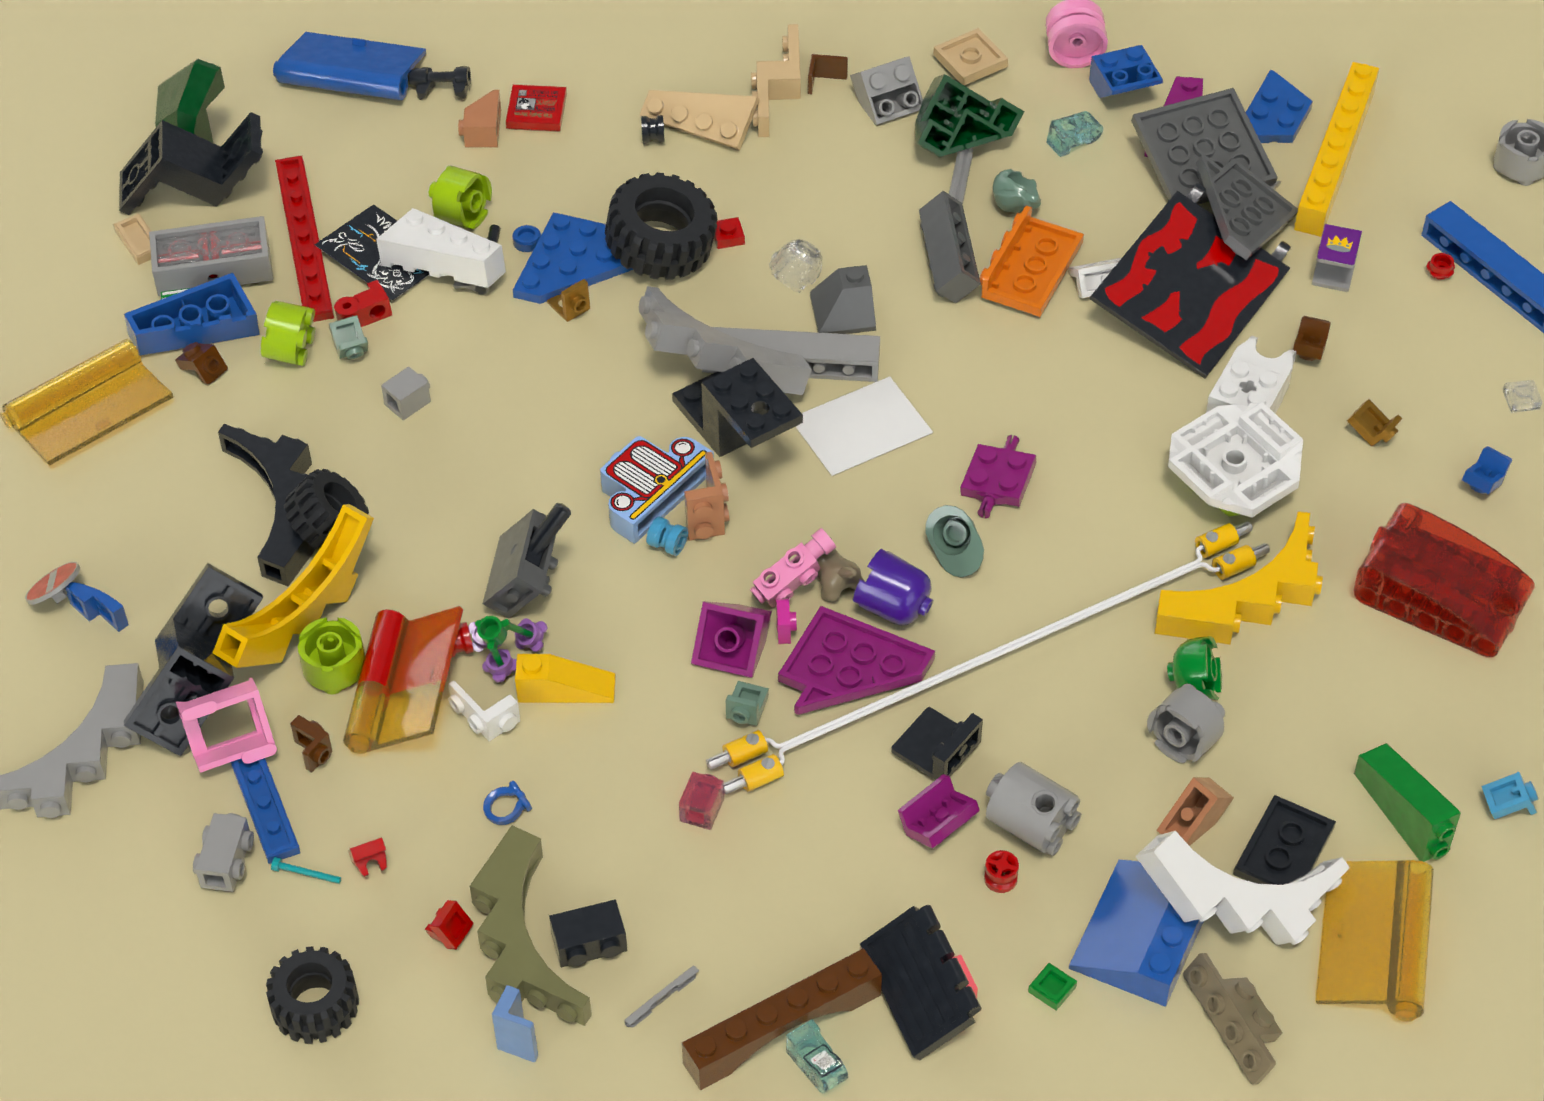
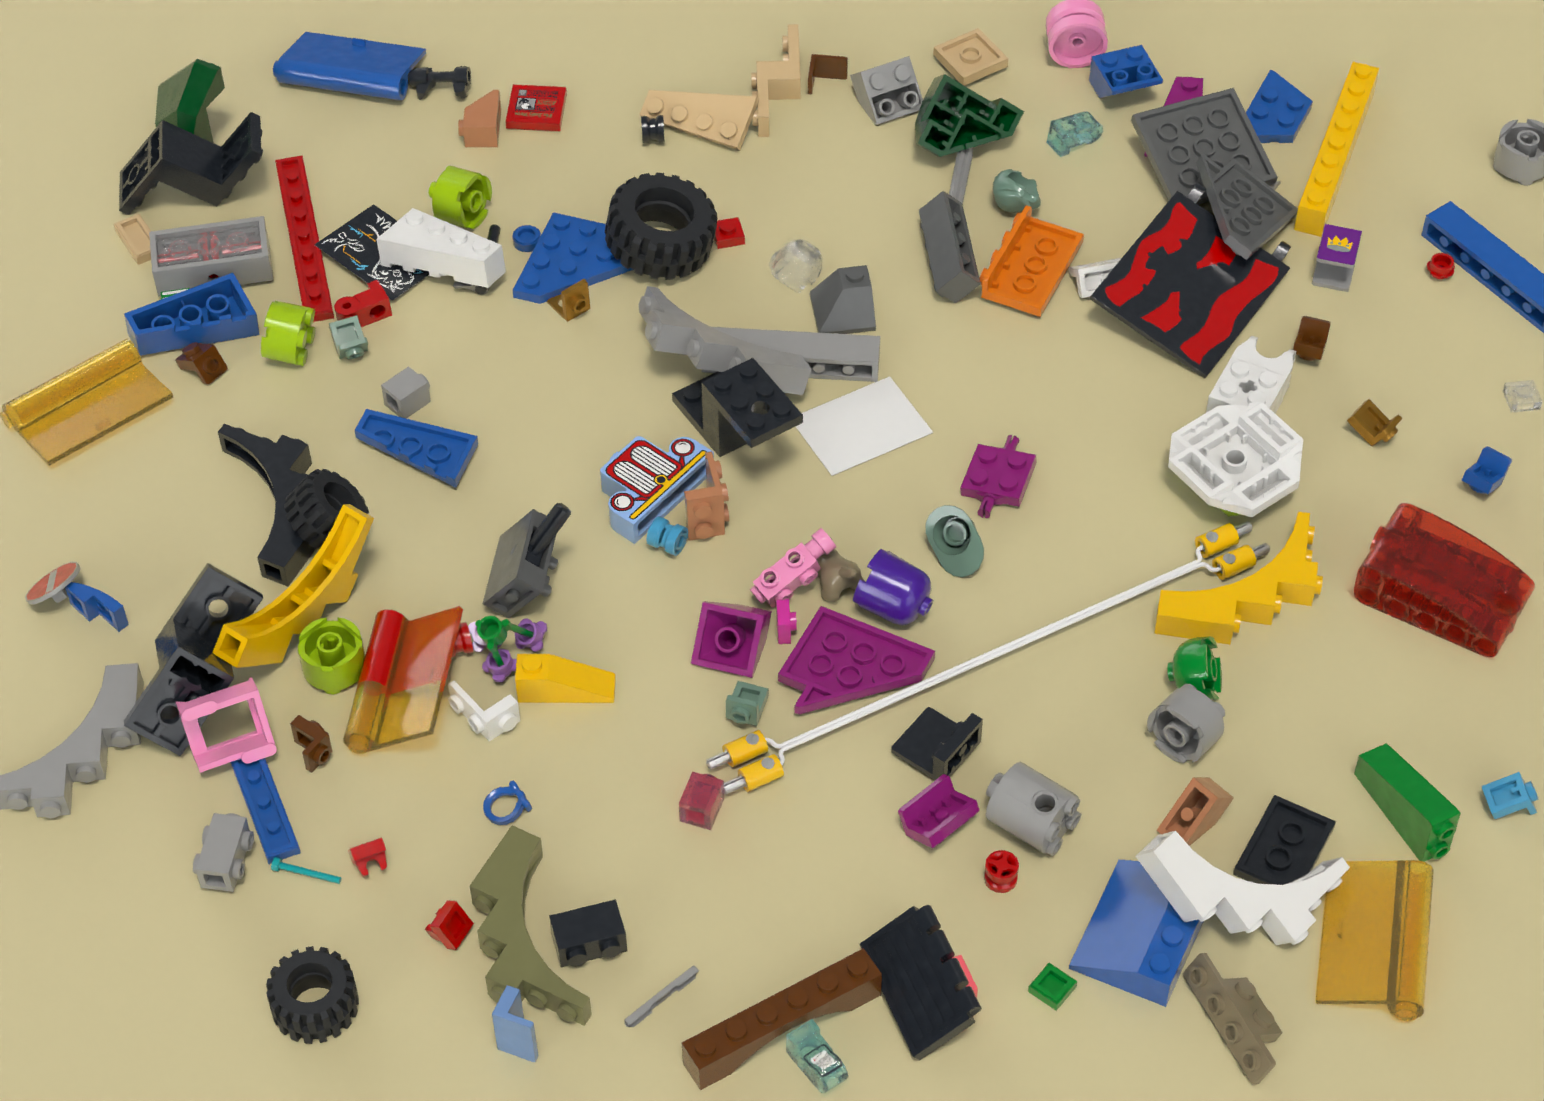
(422, 445): none -> blue wing

